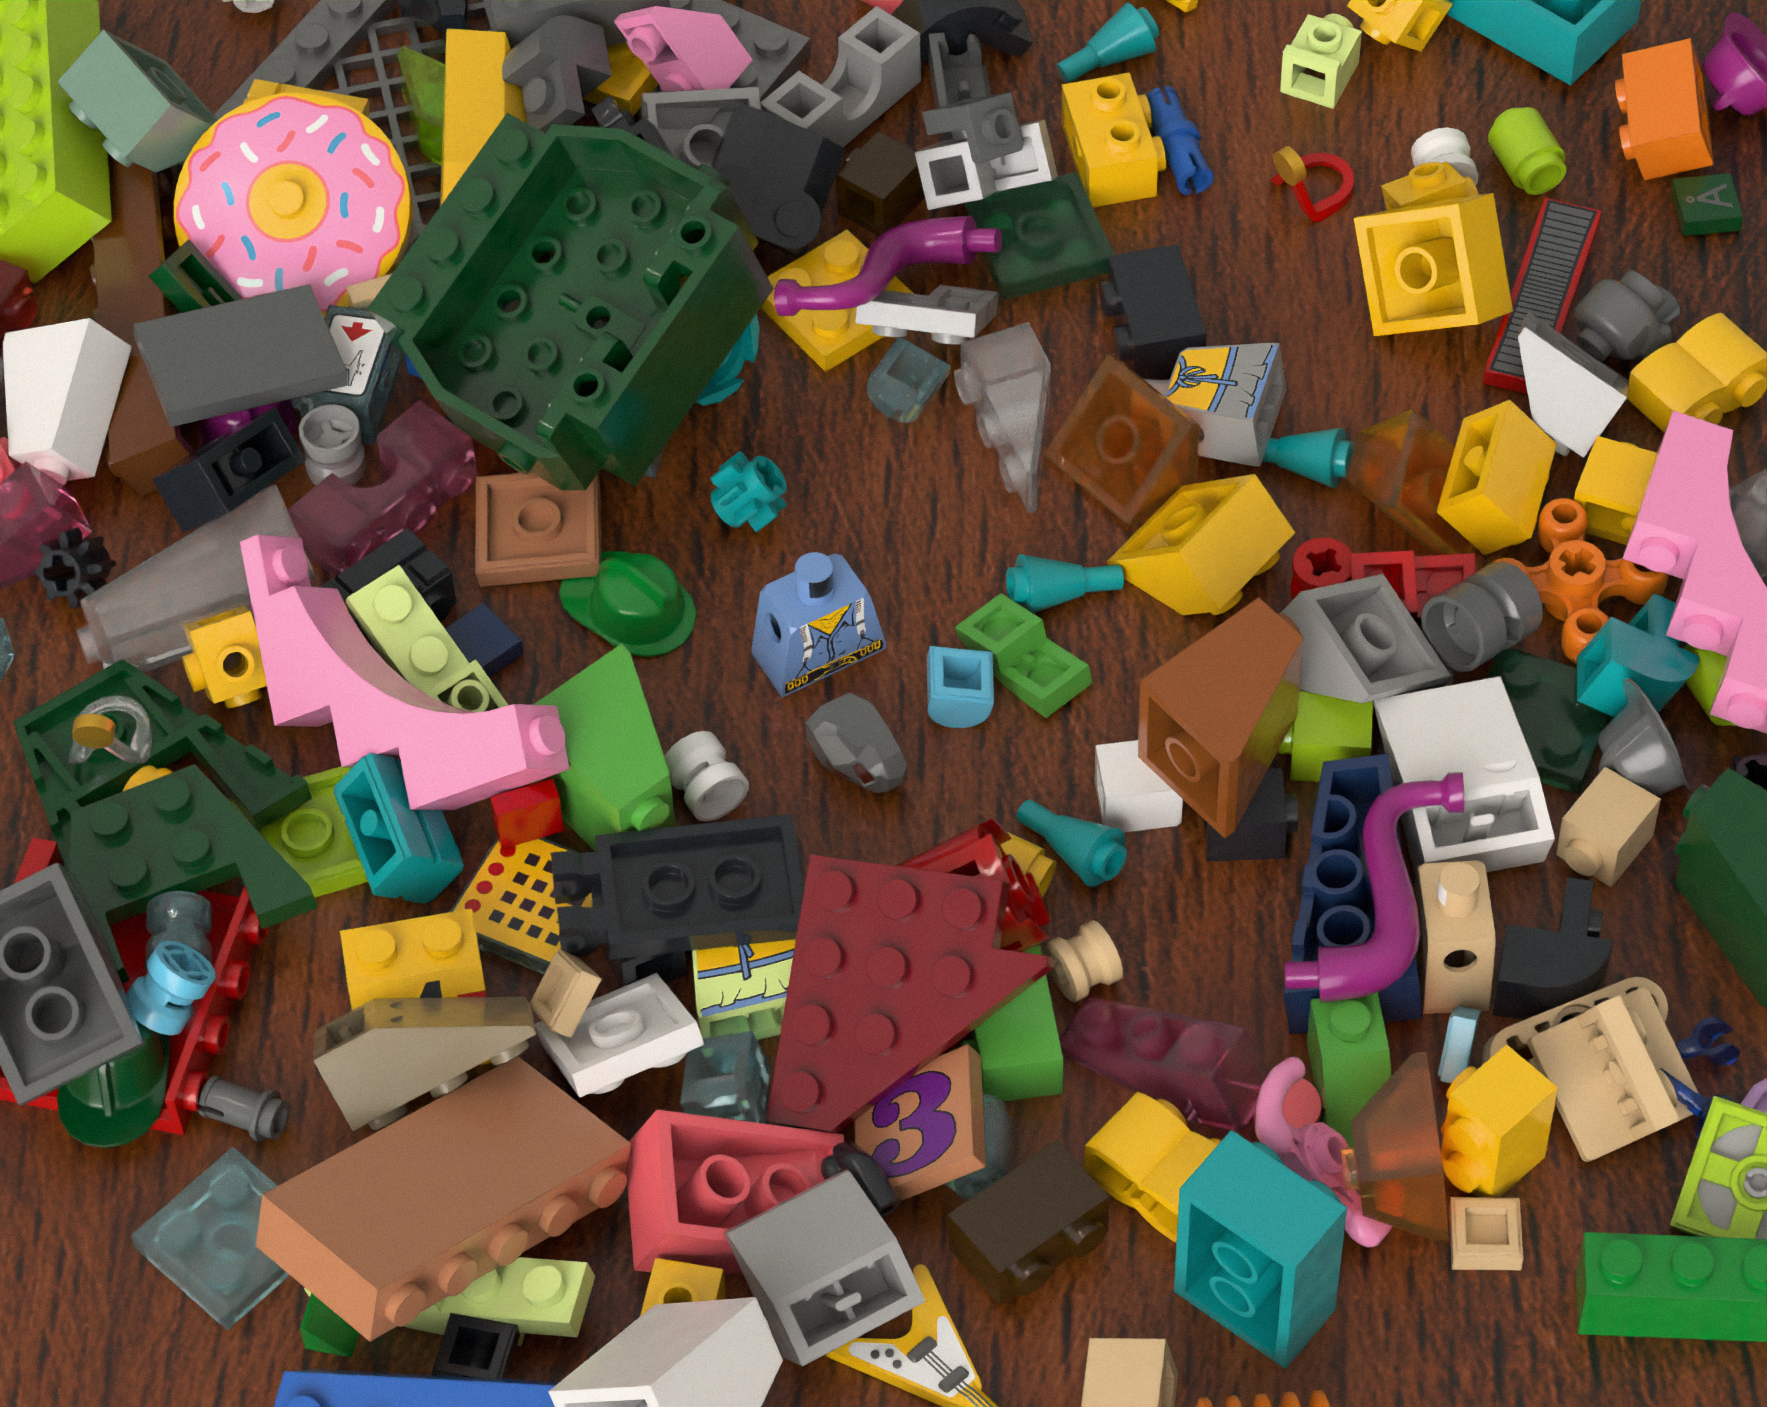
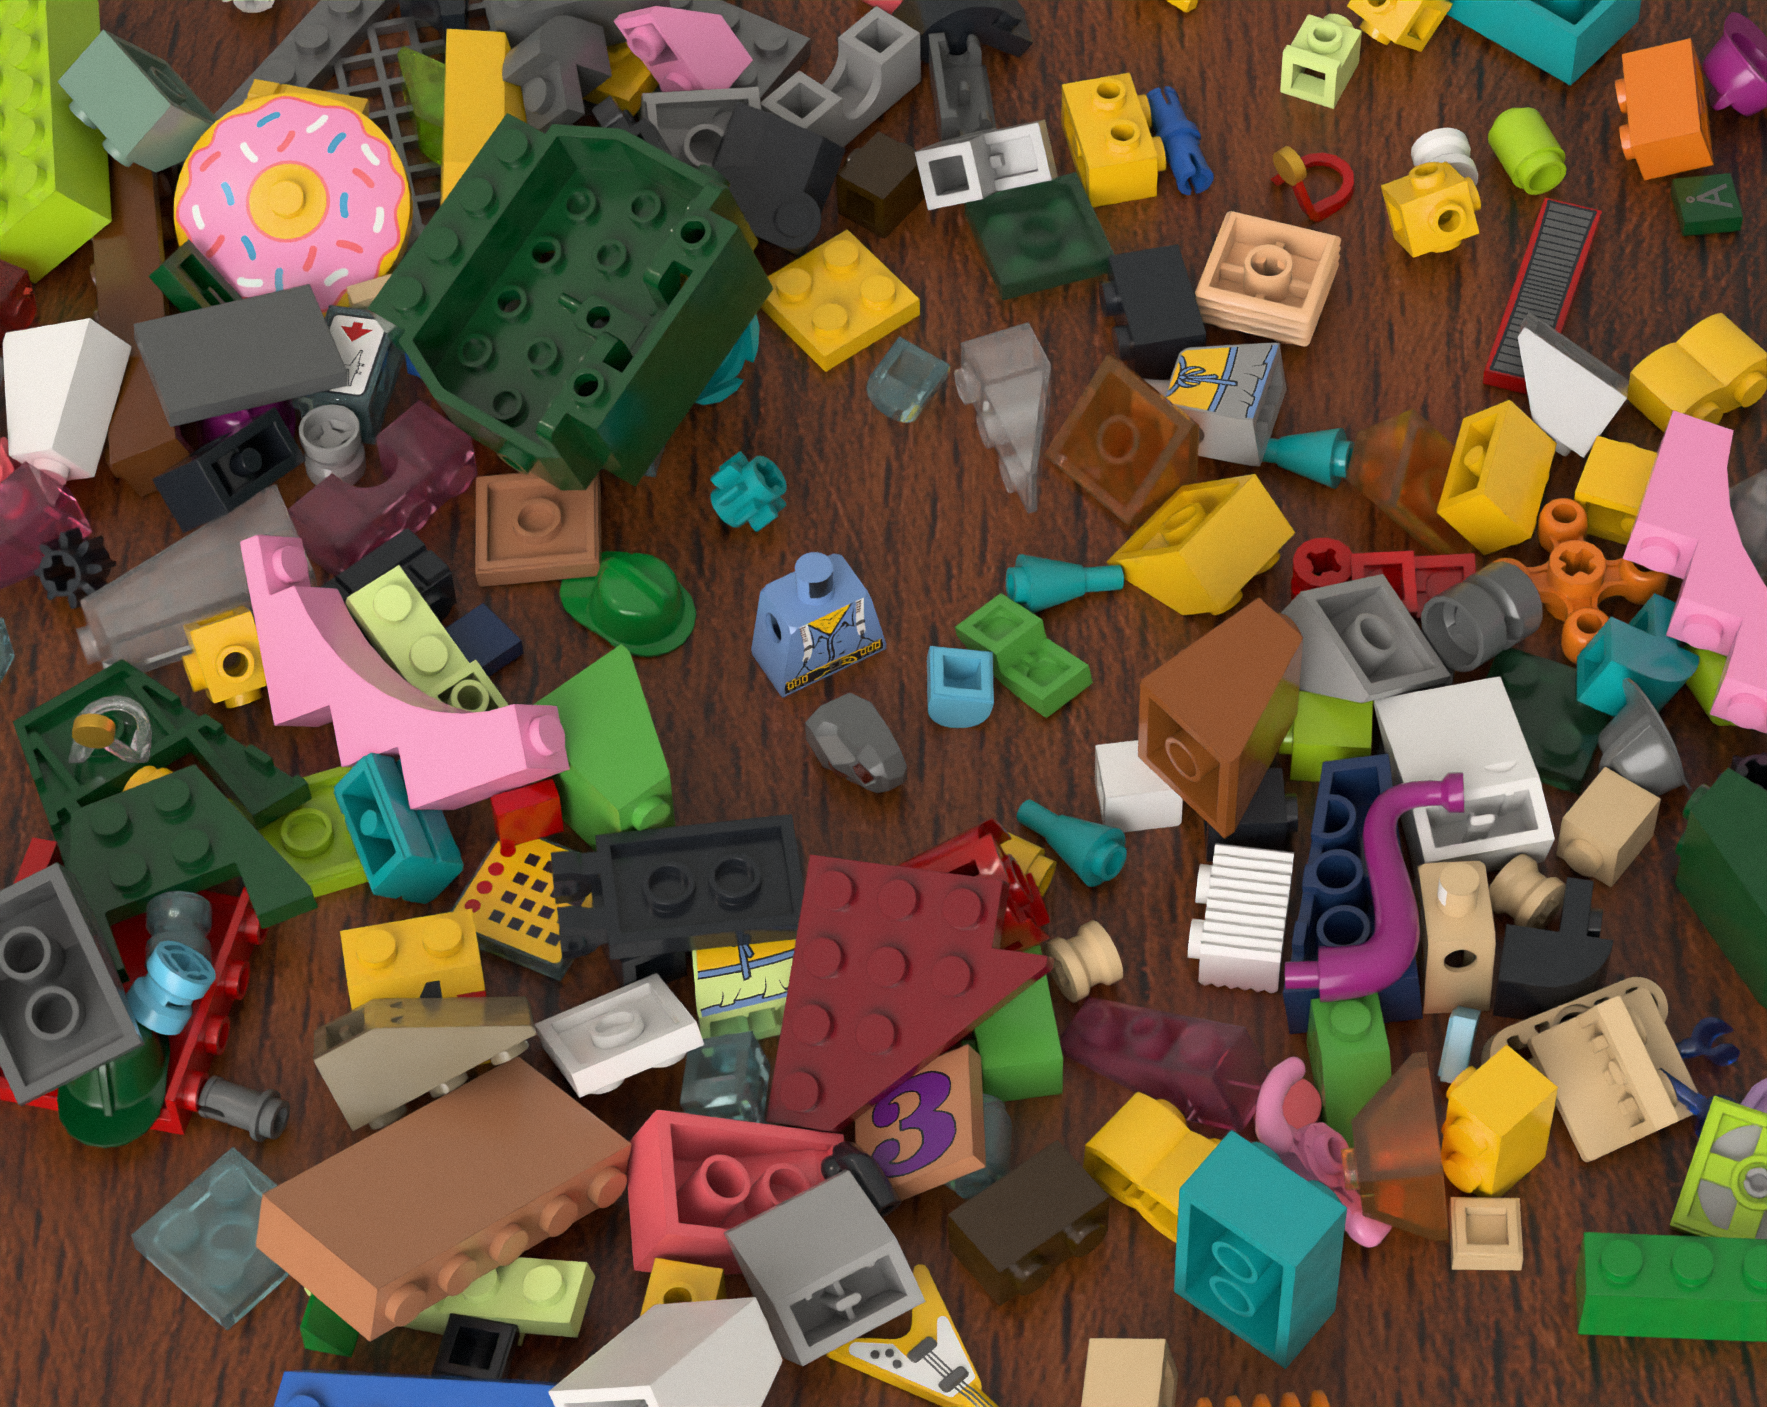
(564, 993): tan tile -> none
(709, 782): white wheel -> none
(902, 246): magenta animal -> none
(947, 313): light grey plate -> none
(984, 121): dark grey bracket -> none
(1122, 38): teal cone -> none
(1244, 917): none -> white brick
(1267, 278): none -> light nougat brick
(1433, 265): yellow slope -> none
(1526, 893): none -> tan wheel
(1626, 318): dark grey head -> none

